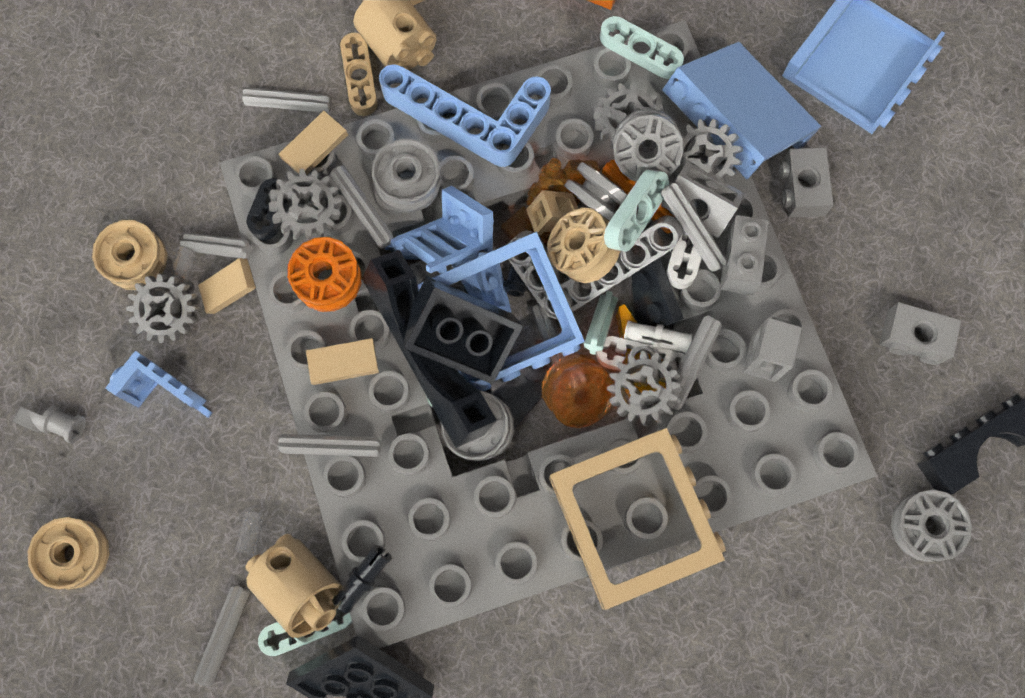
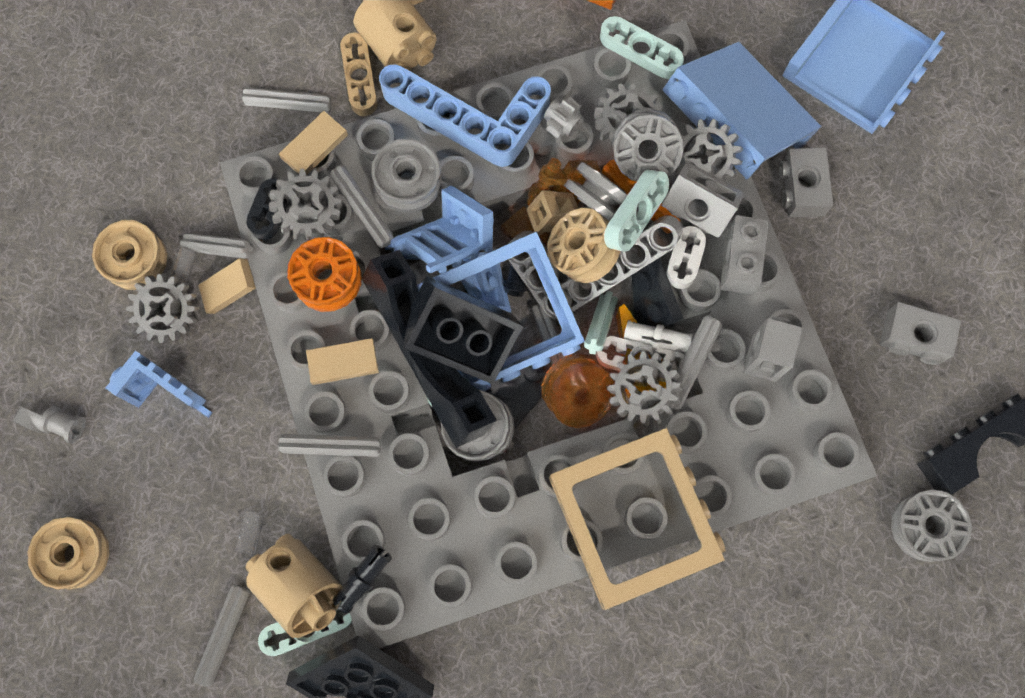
(563, 117): none -> light grey gear
(694, 226): light grey axle -> none

